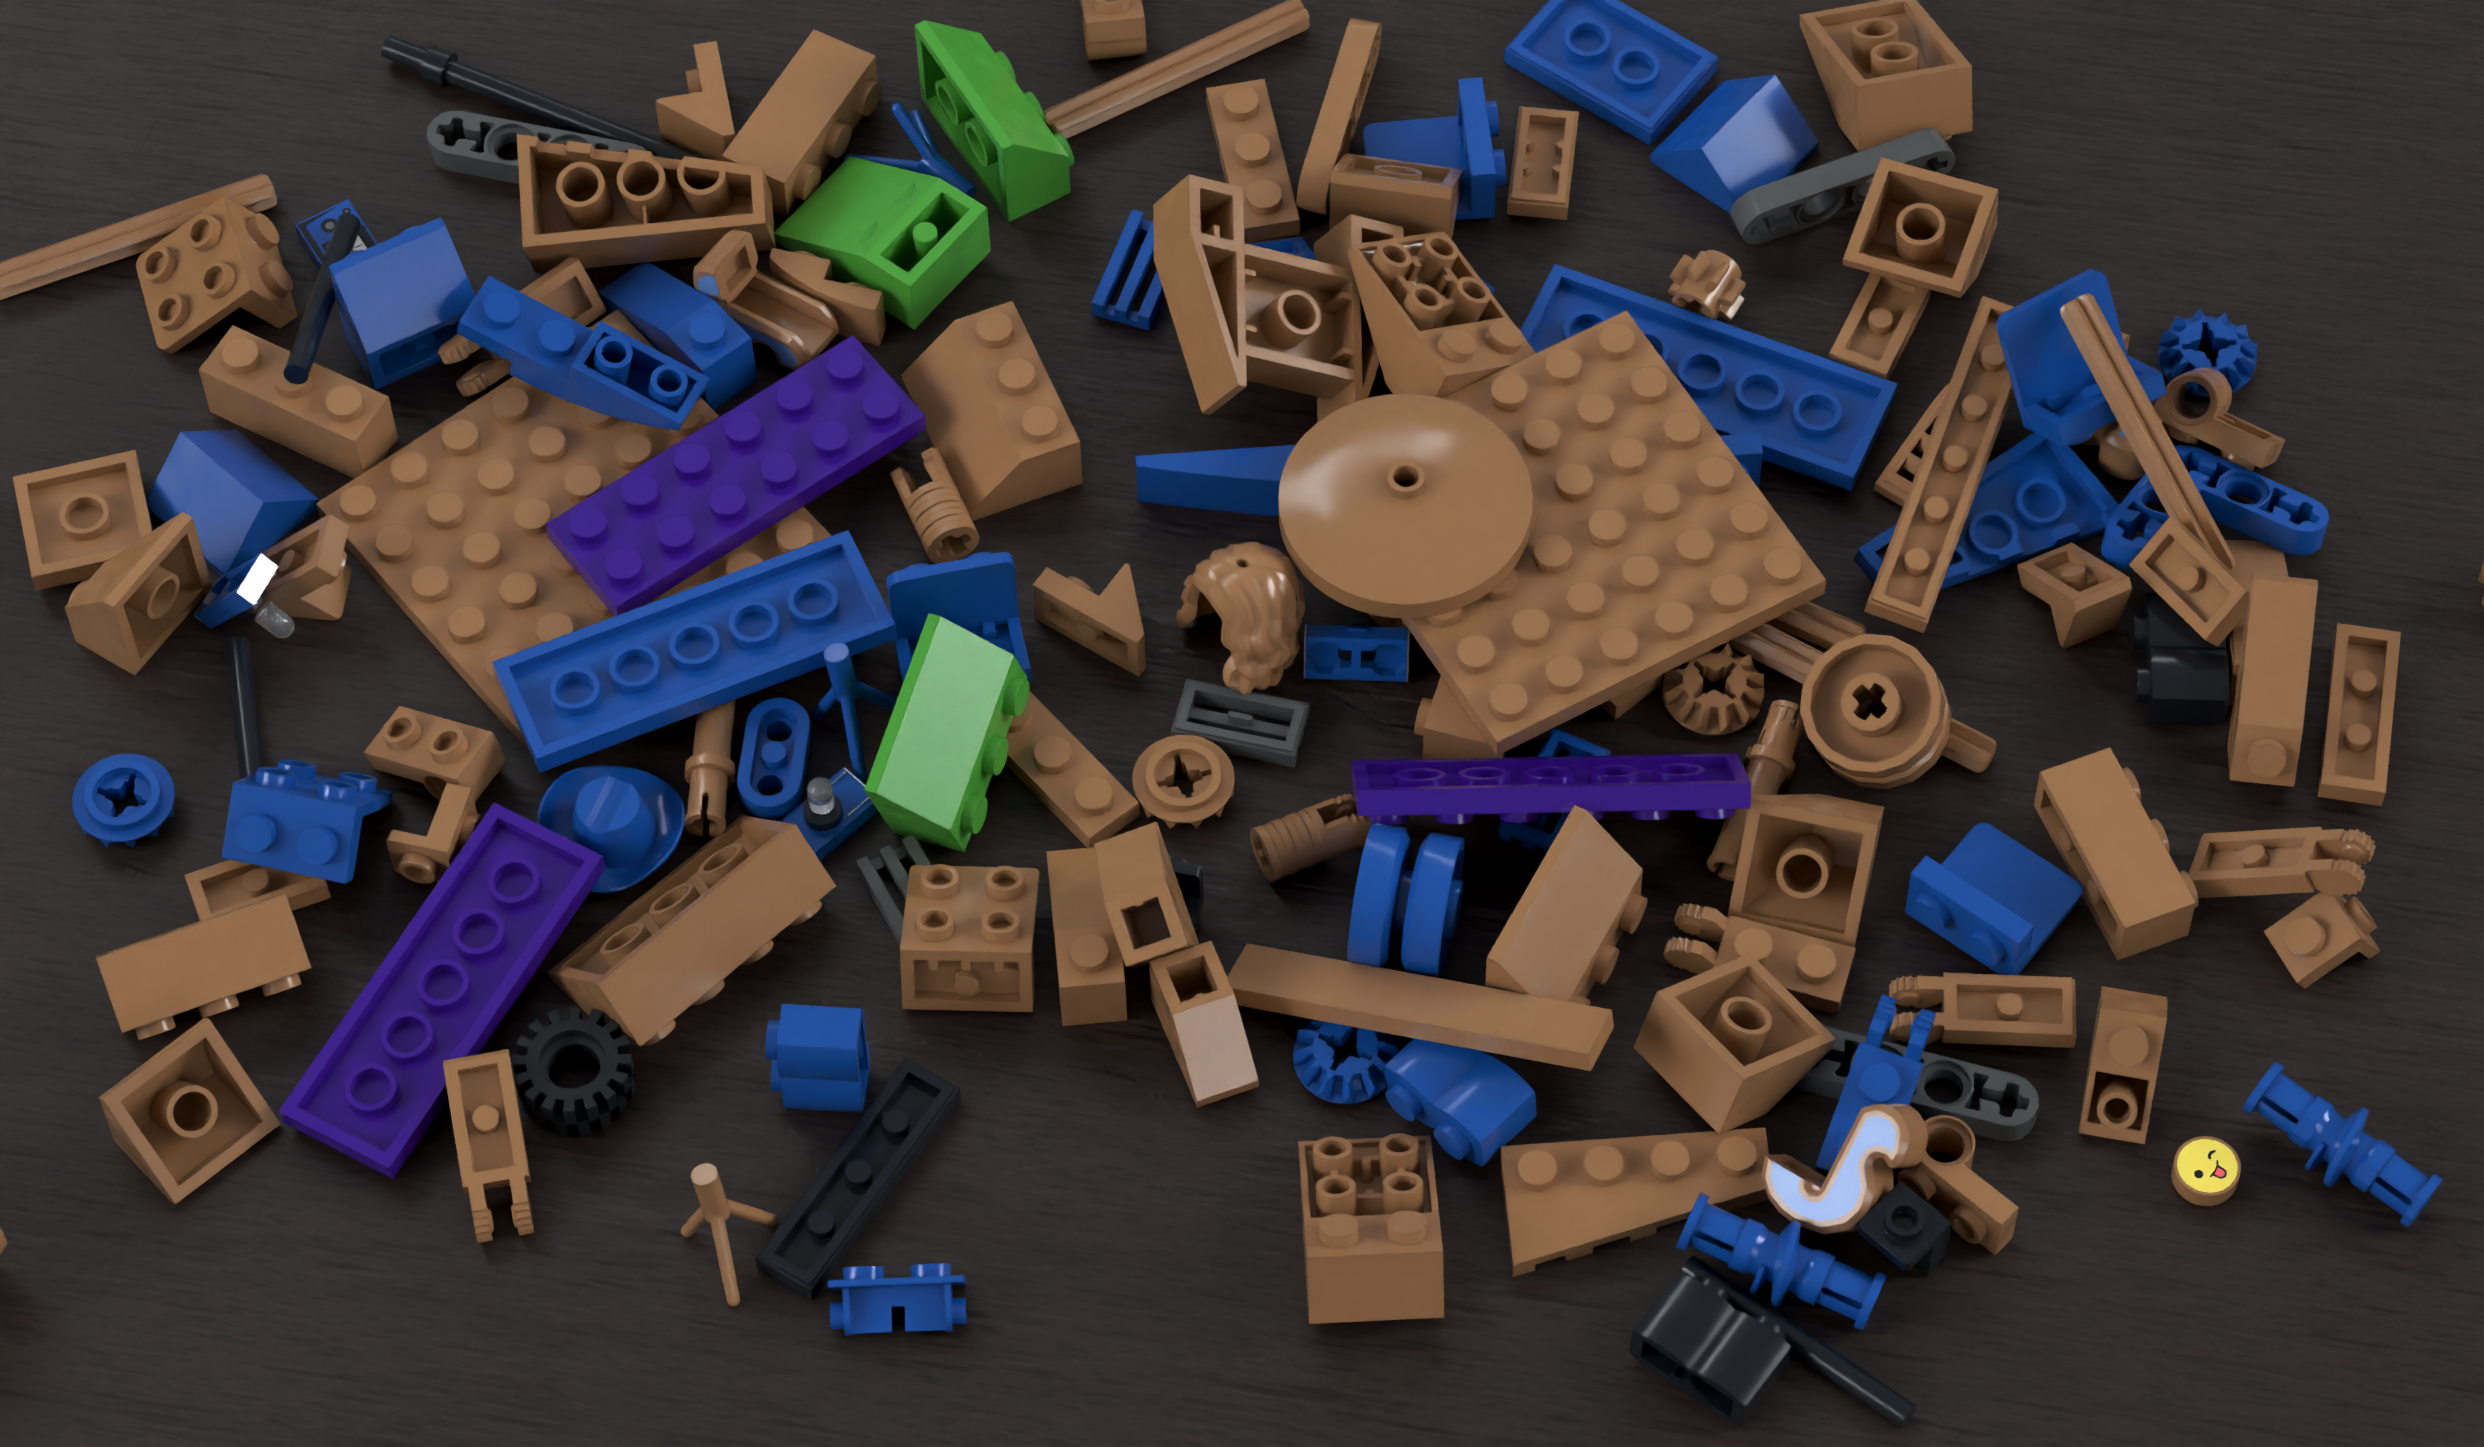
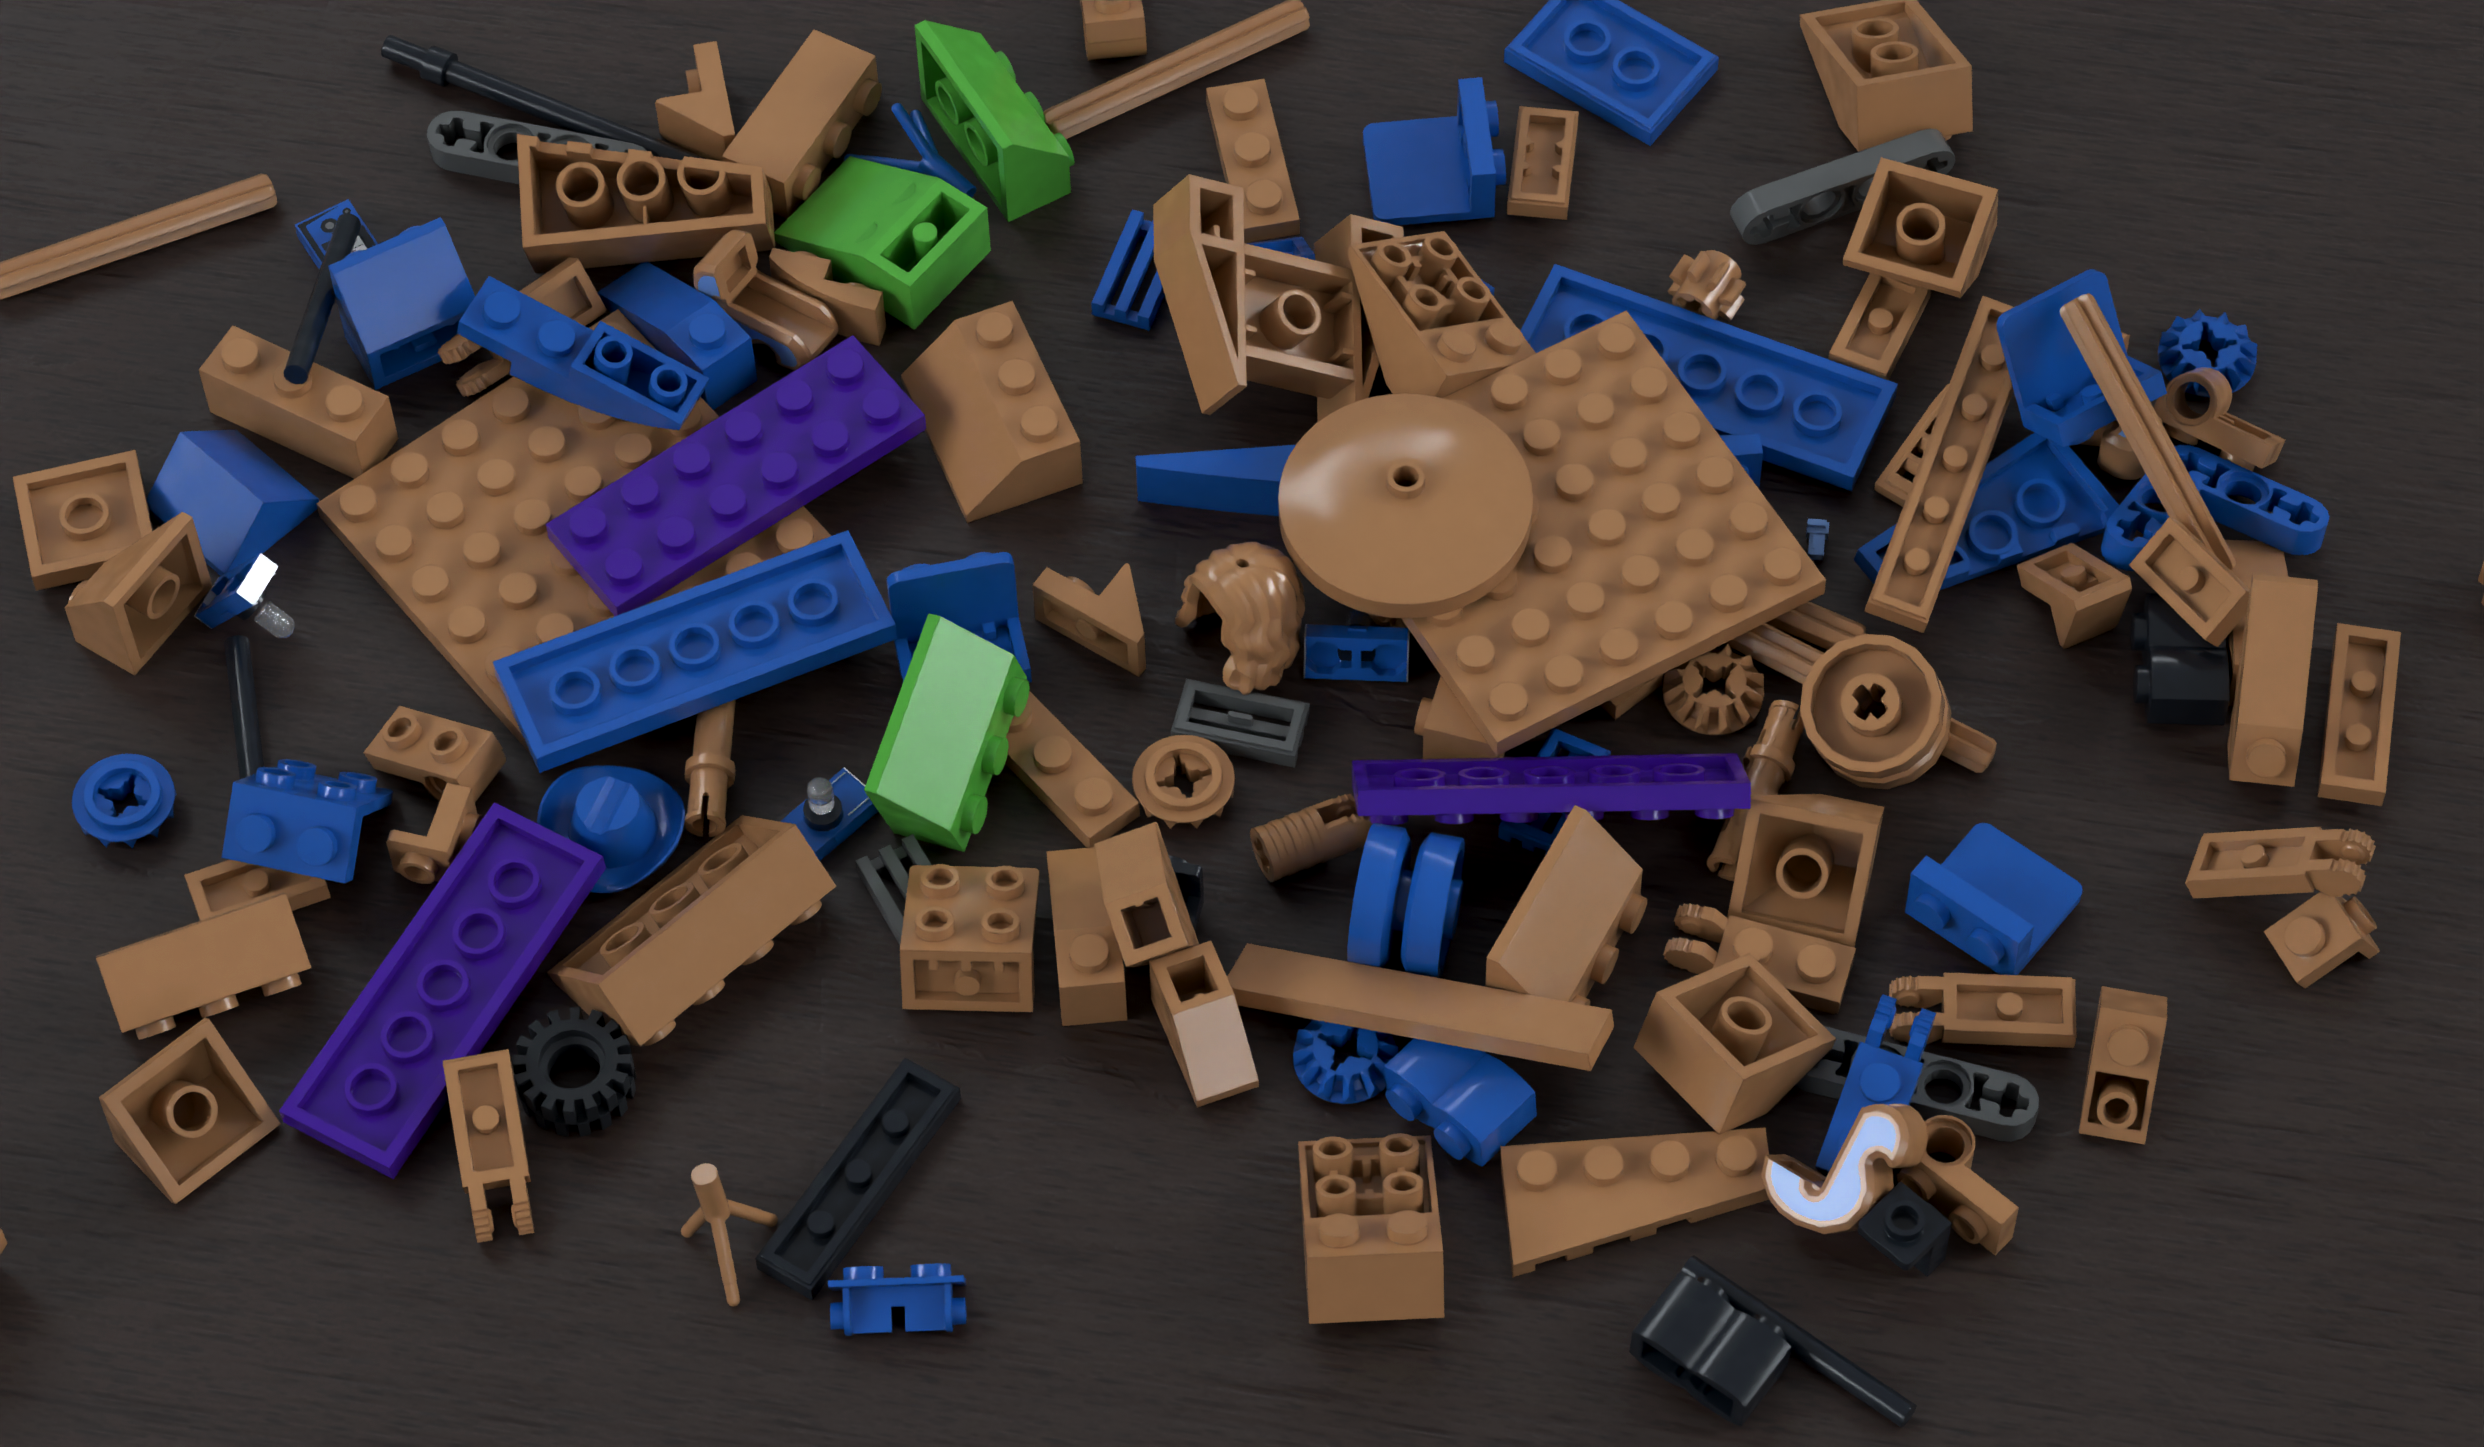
(210, 270): medium nougat bracket -> none
(311, 571): medium nougat slope -> none
(774, 763): blue plate -> none
(819, 1058): blue brick -> none
(846, 690): blue plant -> none
(937, 510): medium nougat hinge -> none
(1339, 113): medium nougat beam -> none
(1396, 192): medium nougat slope -> none
(1738, 140): blue slope -> none
(1781, 1260): blue piece -> none
(1817, 532): none -> medium blue piece
(2115, 853): medium nougat brick -> none
(2206, 1171): tile -> none
(2342, 1144): blue piece -> none

